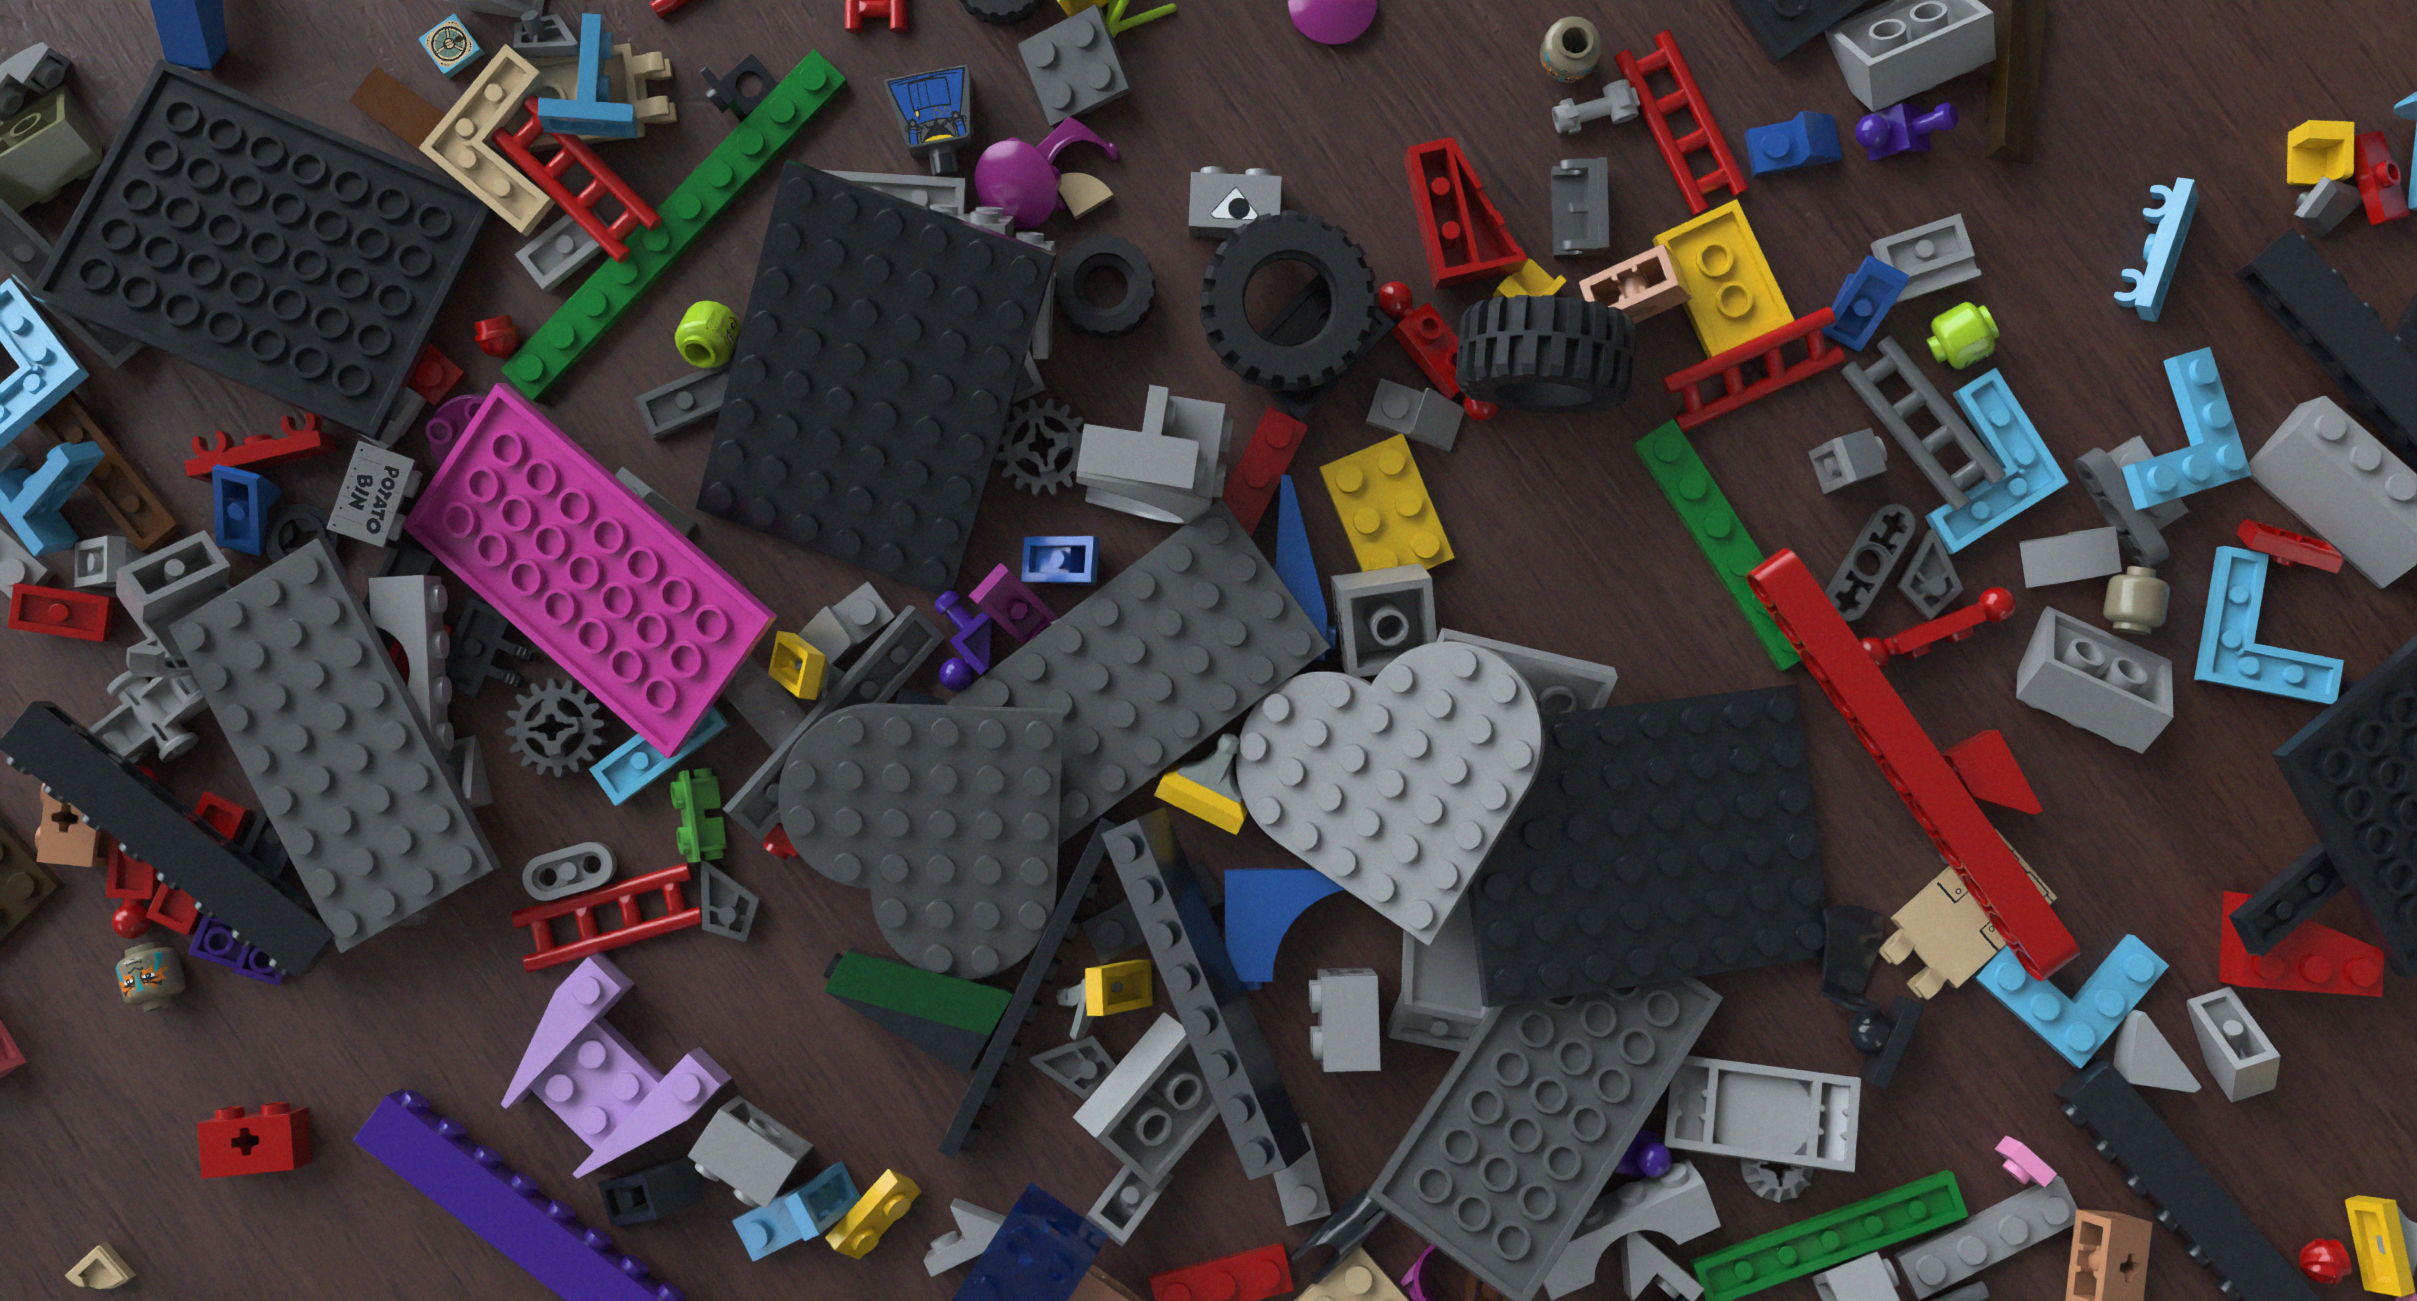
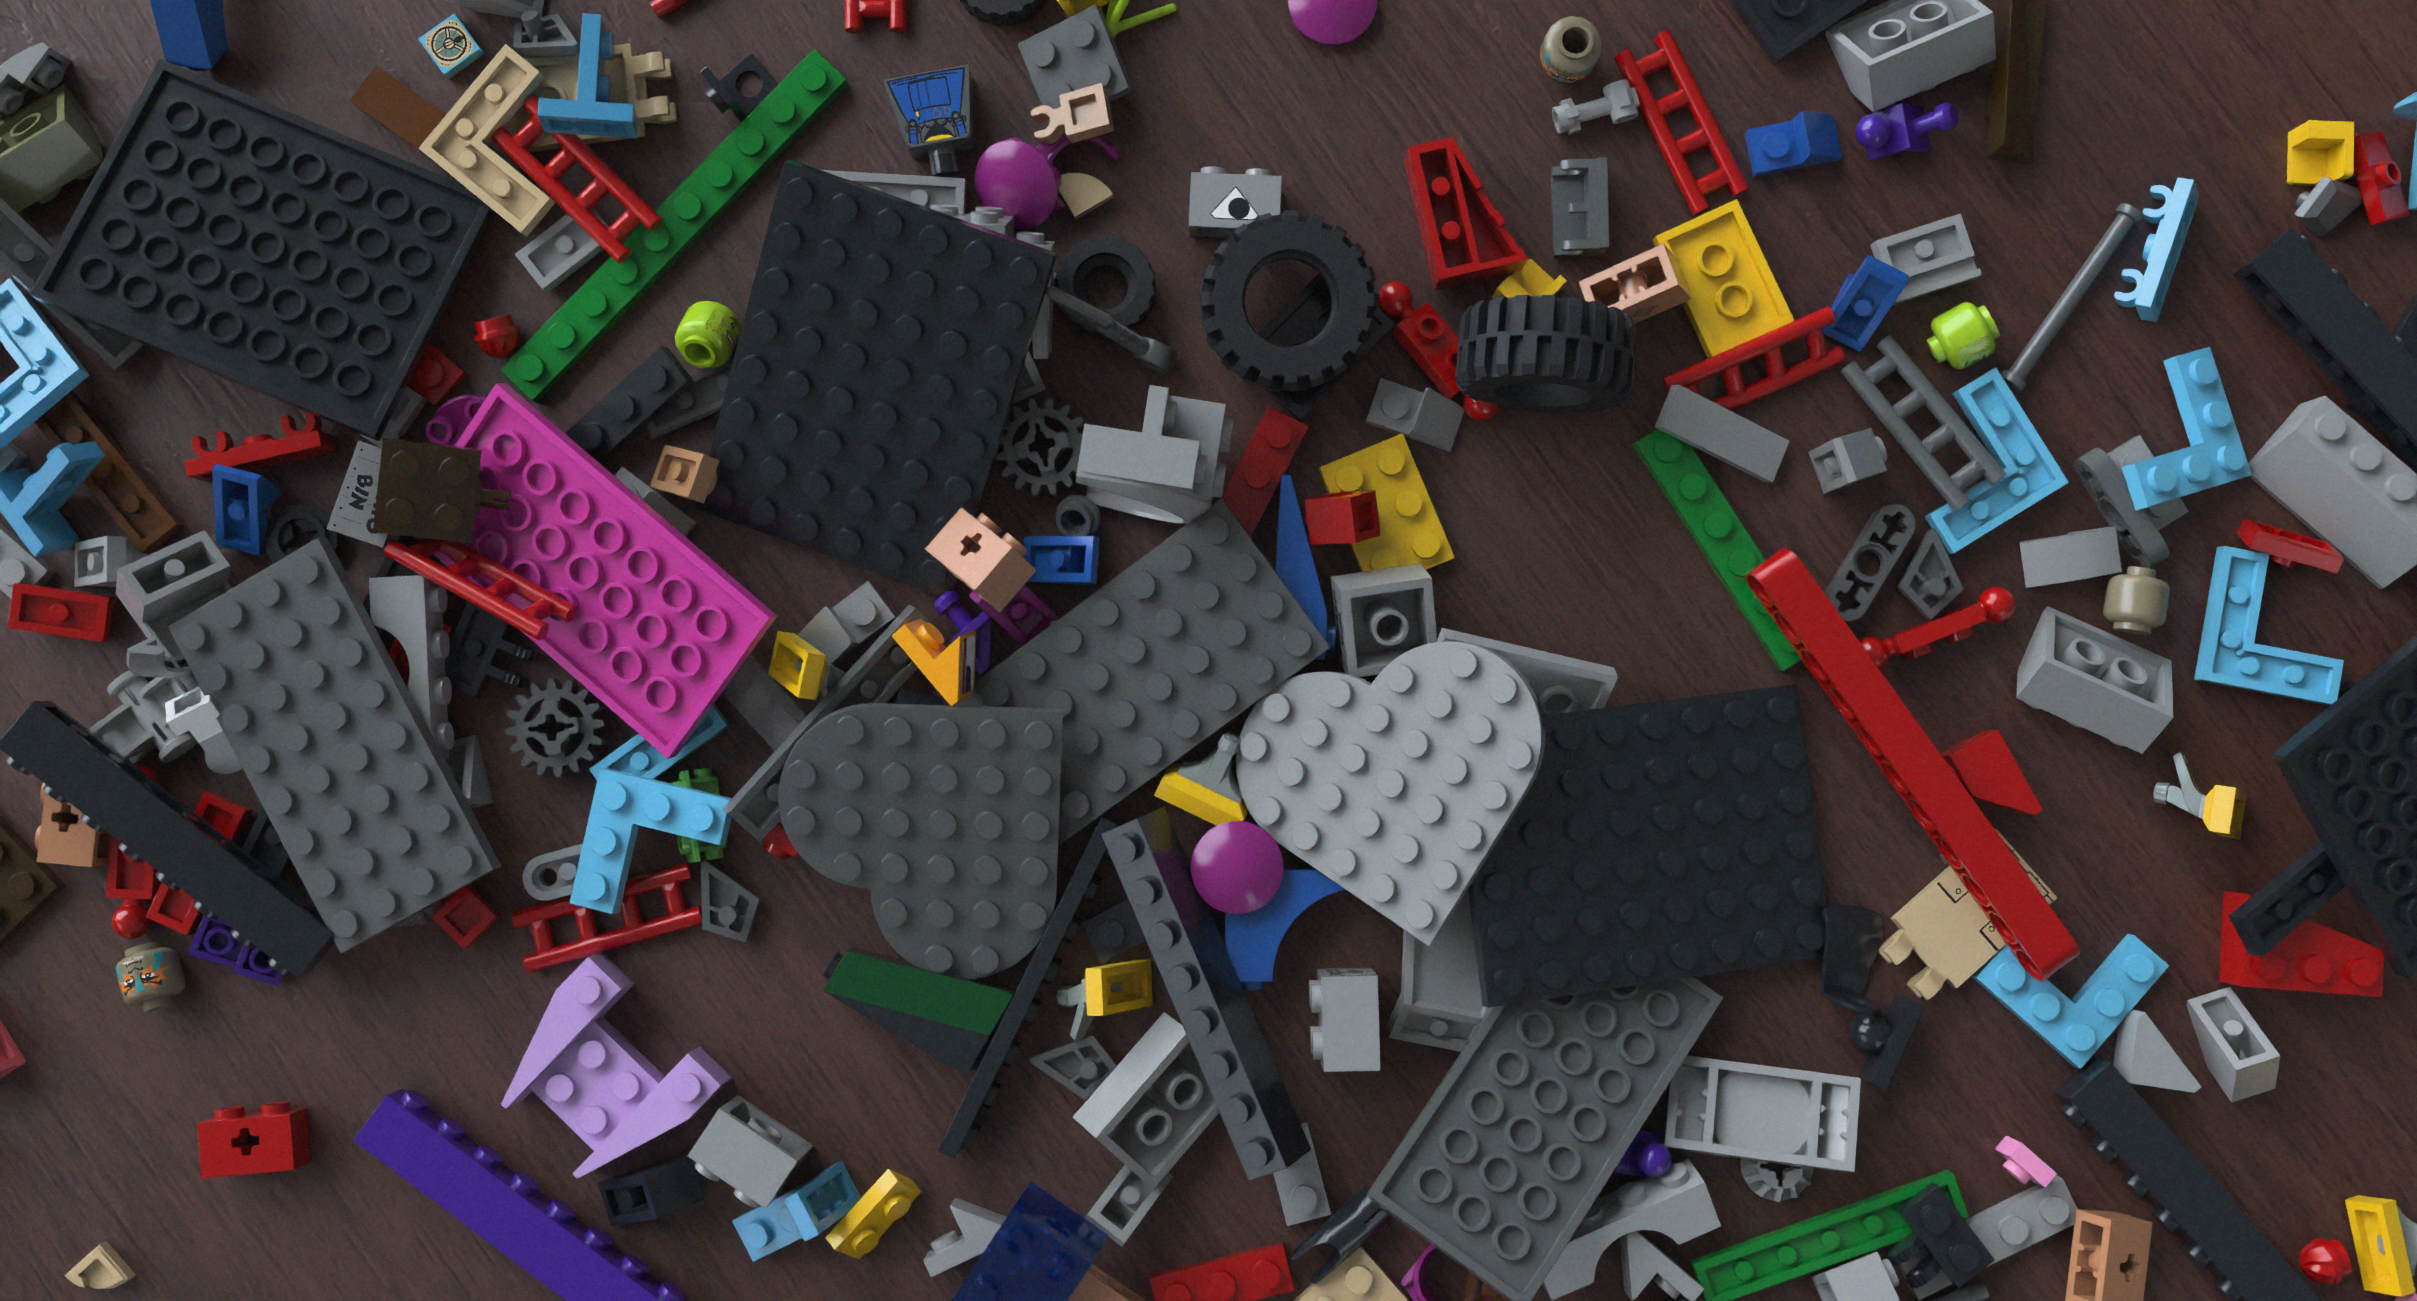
(198, 715): none -> white leg
(431, 491): none -> dark brown plate
(466, 916): none -> red plate
(489, 599): none -> red bar
(617, 811): none -> medium azure plate
(631, 405): none -> black plate
(685, 474): none -> medium nougat plate
(949, 668): none -> light orange slope
(981, 558): none -> brick
(1072, 526): none -> dark grey plate
(1081, 116): none -> plate
(1146, 350): none -> dark grey piece
(1237, 867): none -> magenta dish
(1342, 517): none -> red brick
(1721, 433): none -> light grey tile
(1945, 1237): none -> black hinge
(2126, 217): none -> dark grey bar
(2220, 809): none -> piece

